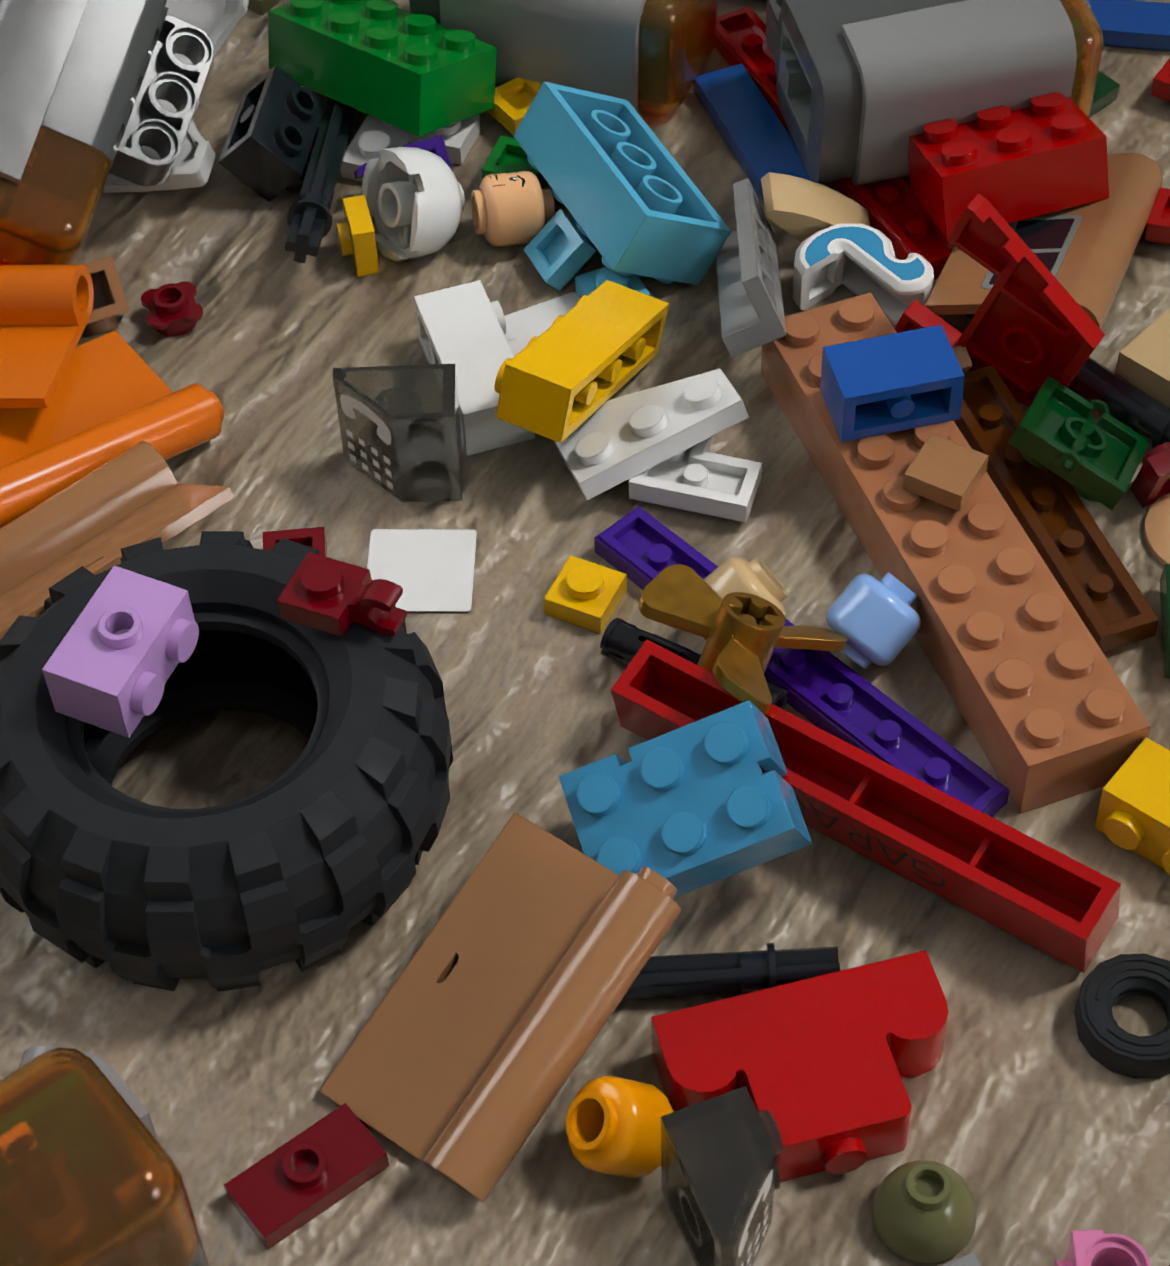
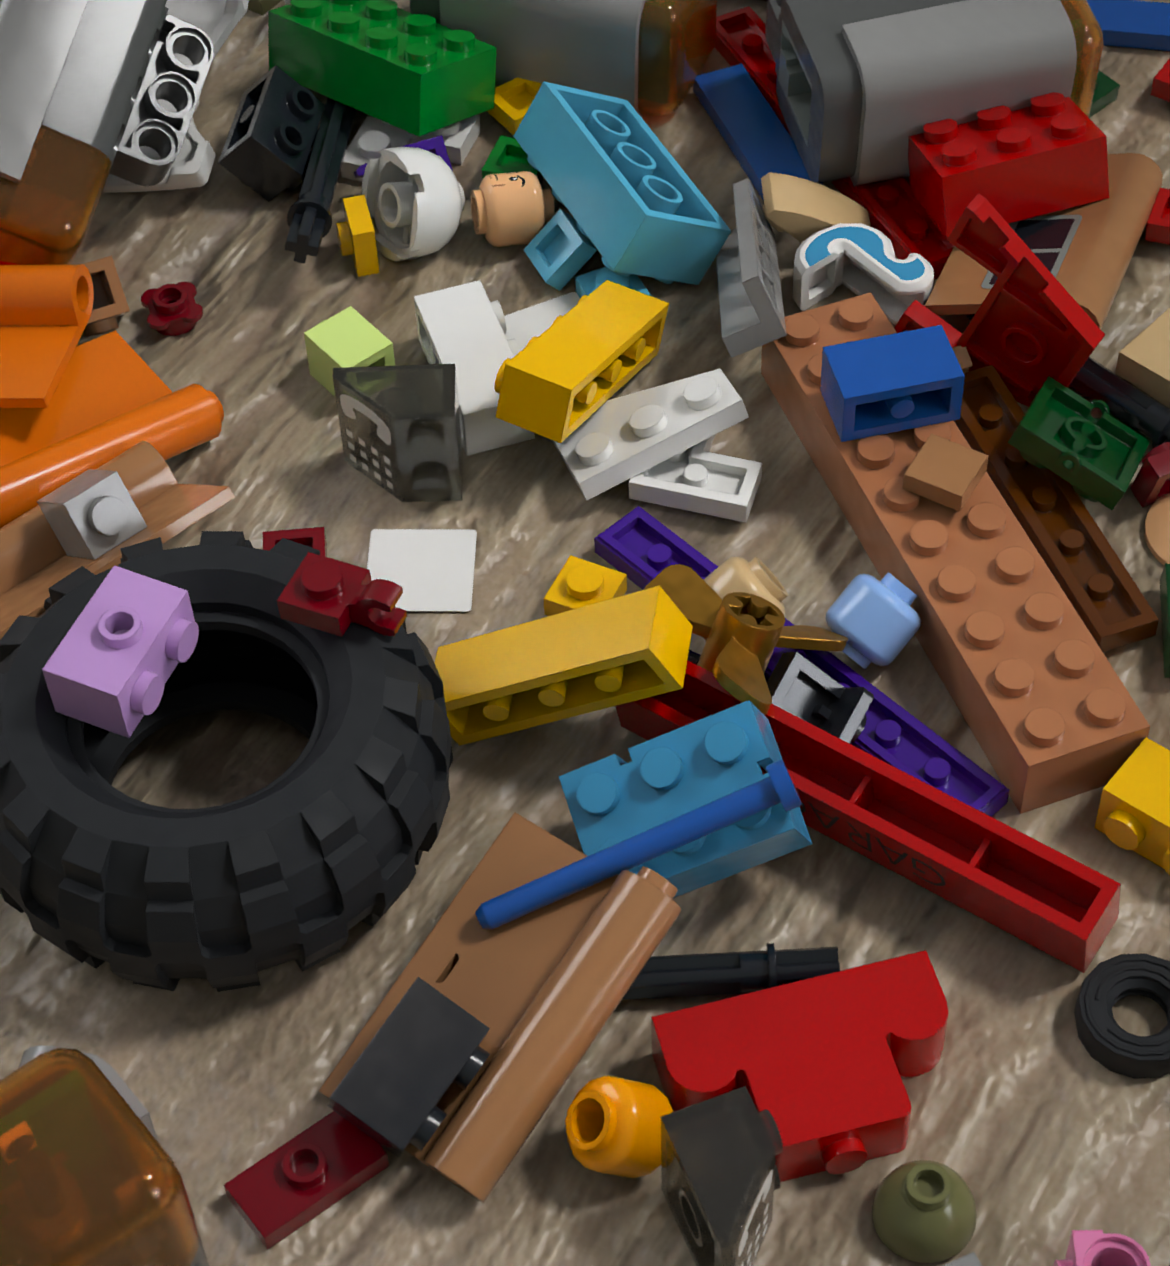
(92, 513): none -> light grey brick
(345, 342): none -> yellowish green brick
(409, 1069): none -> black brick
(564, 665): none -> yellow brick
(642, 848): none -> blue bar
(818, 698): none -> black bracket

